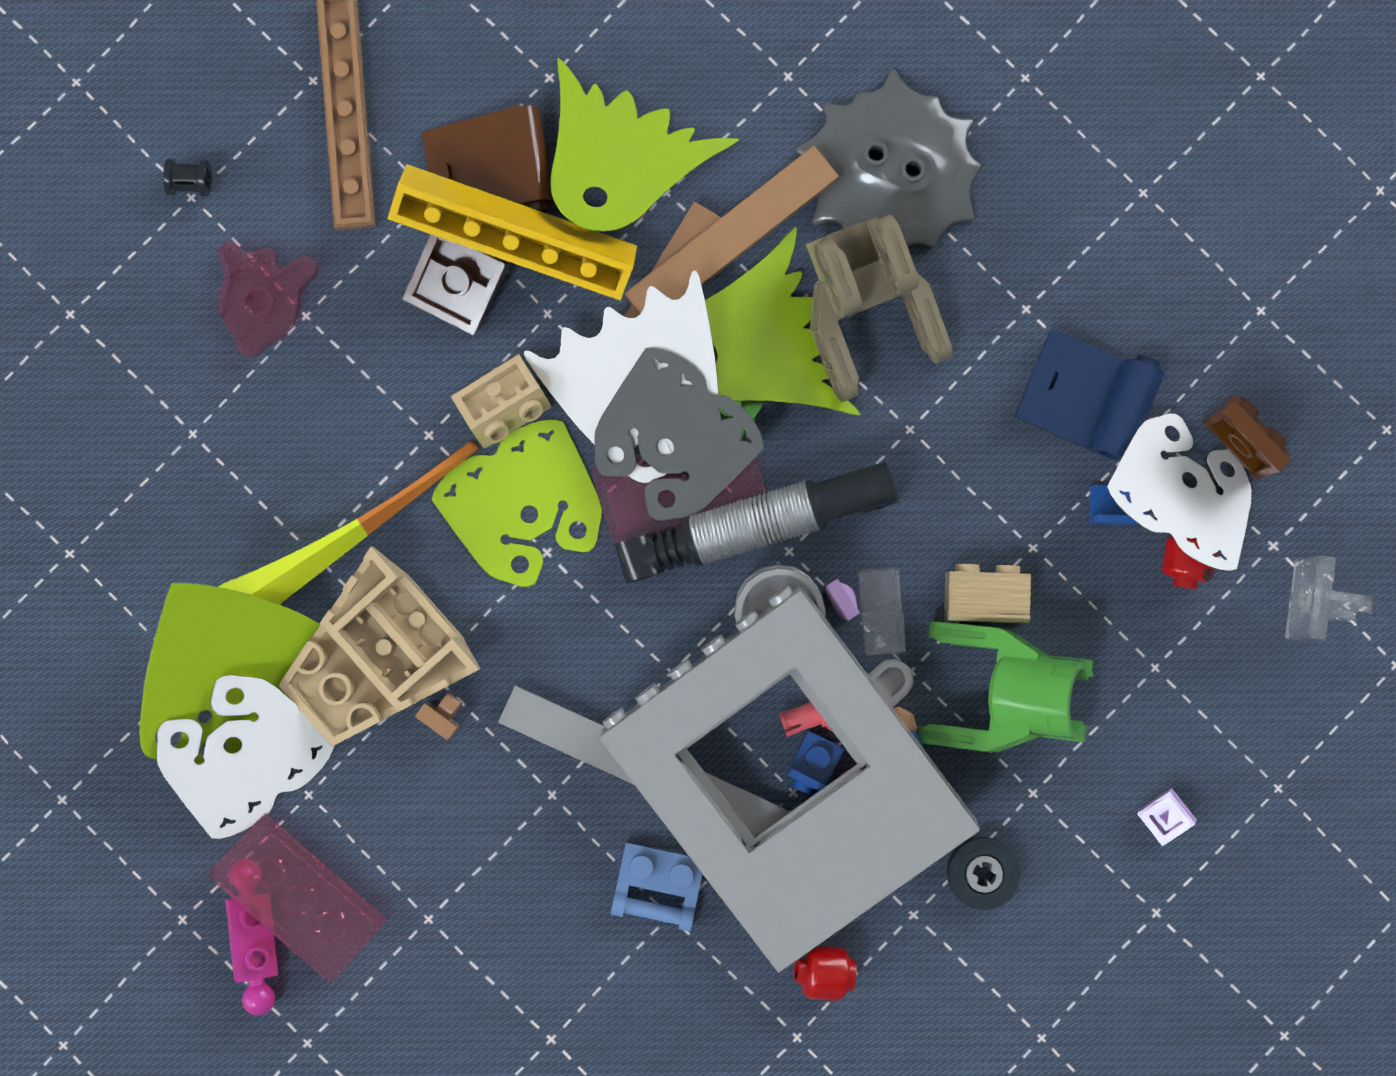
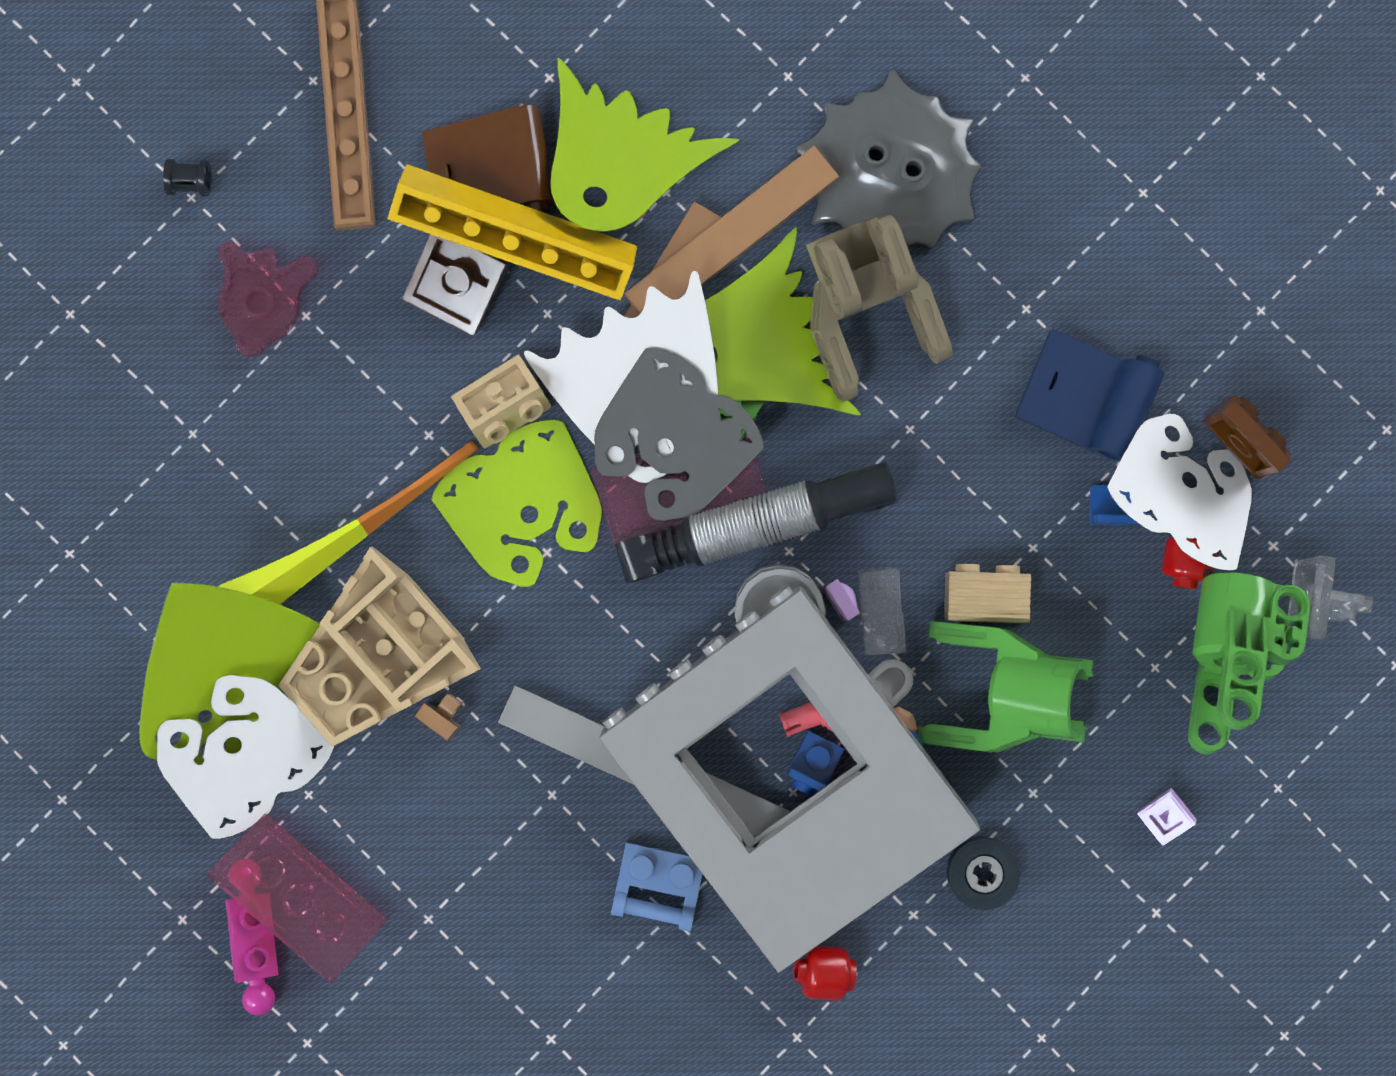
(1236, 638): none -> bright green piece

